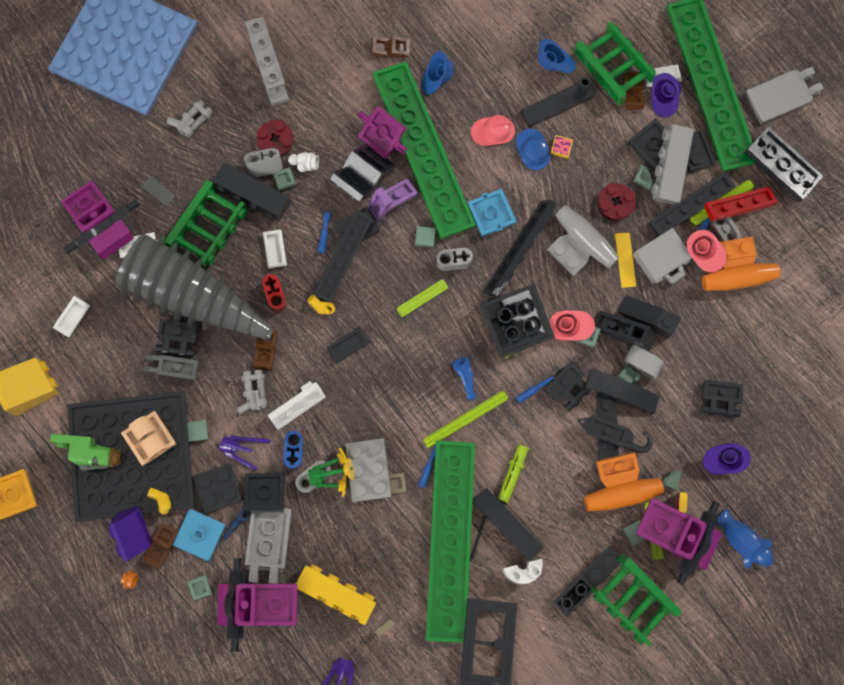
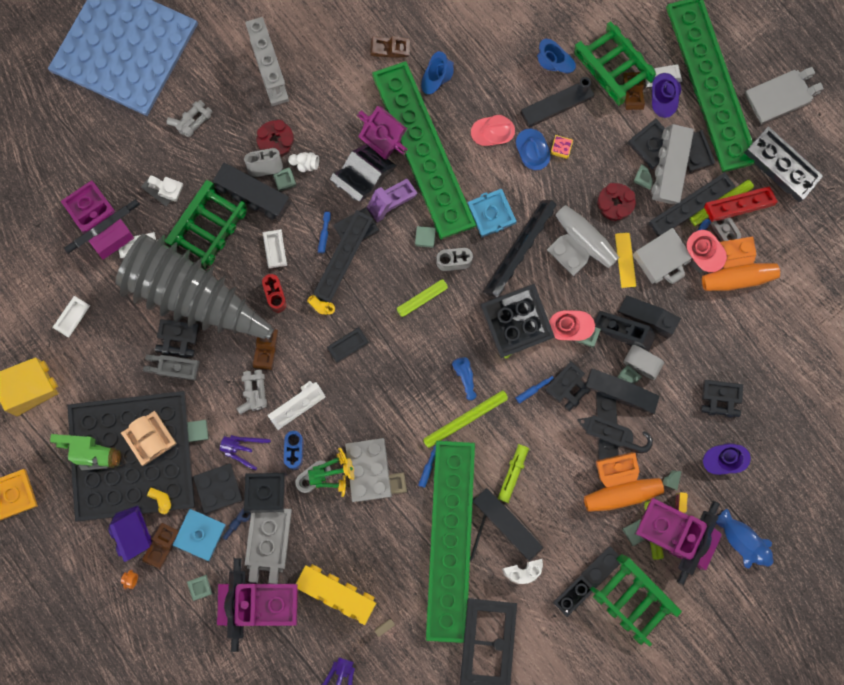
(167, 188): none -> white plate

